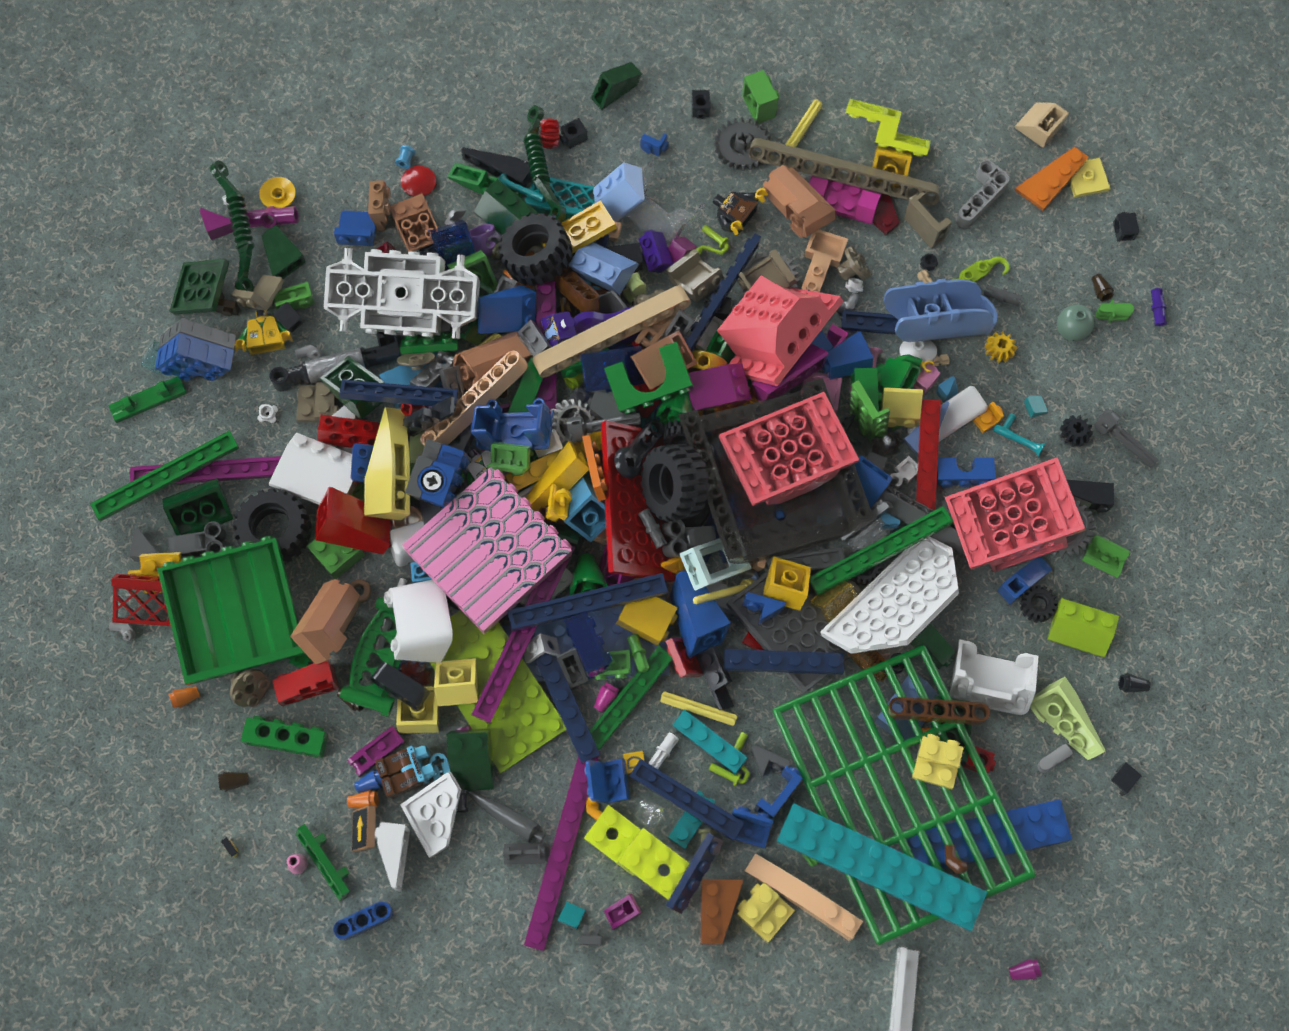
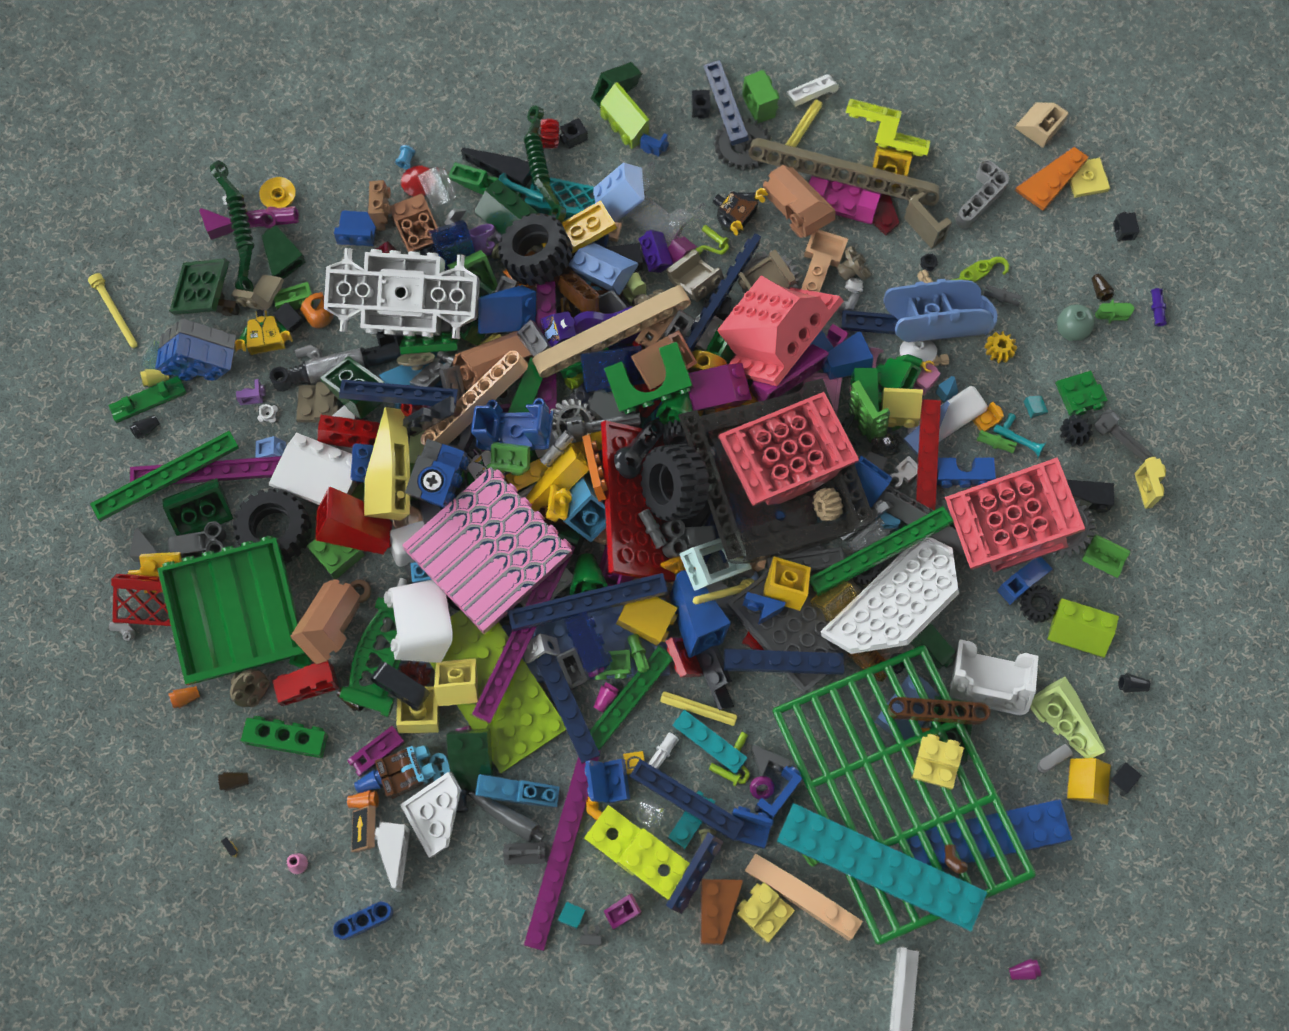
(98, 282): none -> light yellow piece
(144, 426): none -> black cone
(151, 377): none -> light yellow cone
(251, 396): none -> medium lavender bracket
(270, 447): none -> medium blue bracket
(319, 316): none -> orange helmet
(332, 877): green hinge -> none
(437, 186): none -> clear bracket
(517, 791): none -> dark azure slope
(557, 448): none -> light grey pin
(624, 116): none -> lime slope
(726, 103): none -> plate
(760, 781): none -> magenta piece
(812, 90): none -> white plate
(827, 504): none -> tan gear
(986, 755): red brick -> none
(996, 441): none -> bright green pin
(1081, 393): none -> green plate
(1089, 780): none -> yellow slope
(1148, 480): none -> light yellow plate

